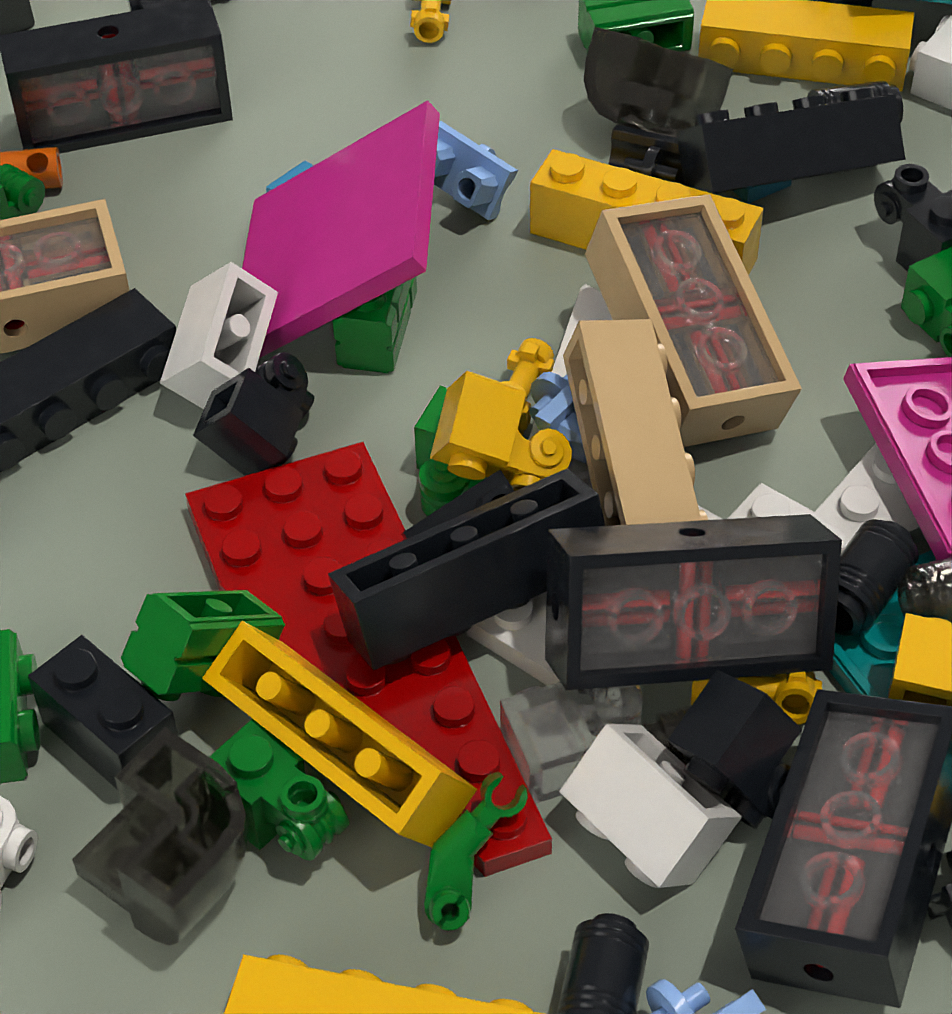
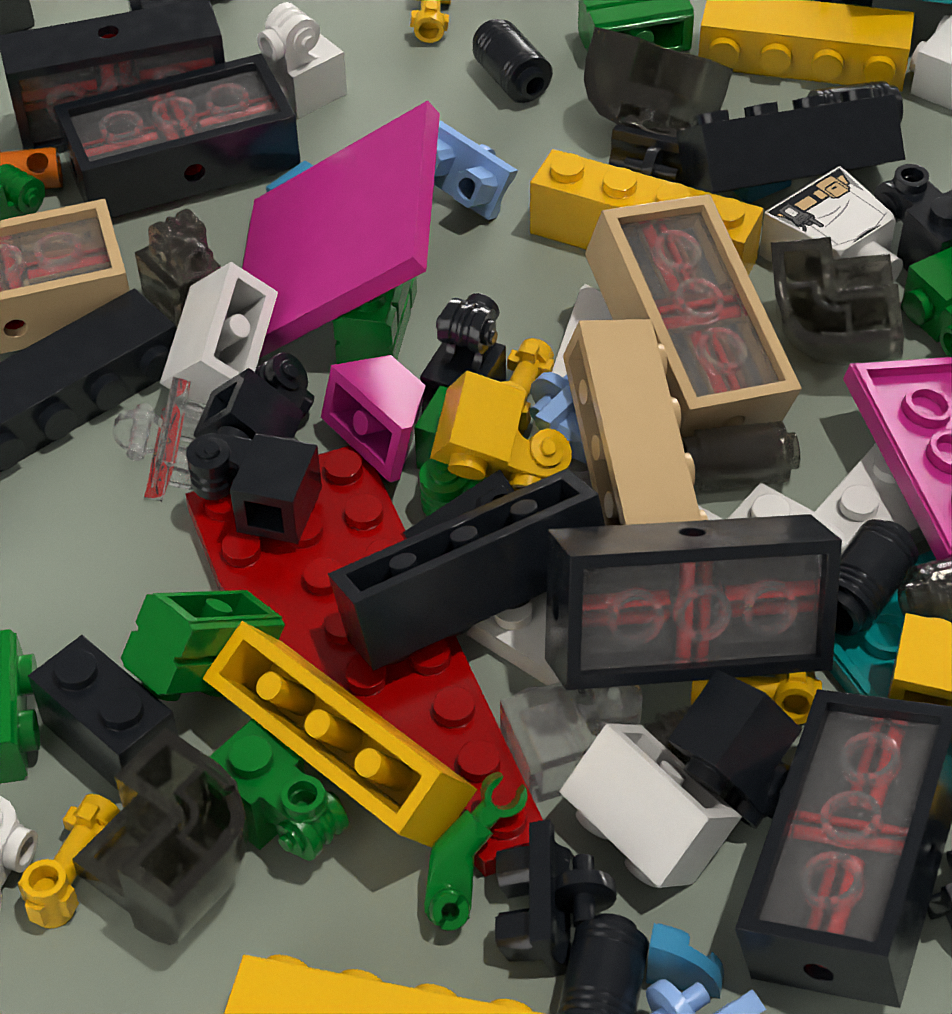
(48, 882): none -> yellow bar
(145, 432): none -> clear hips
(174, 262): none -> clear smoke brick
(179, 135): none -> black brick
(268, 479): none -> black brick
(302, 60): none -> white brick
(375, 410): none -> dark pink slope
(467, 344): none -> black brick
(511, 60): none -> black head
(561, 896): none -> black hips
(680, 964): none -> dark azure tile
(742, 455): none -> clear smoke head
(835, 209): none -> white torso
(836, 307): none -> clear smoke brick

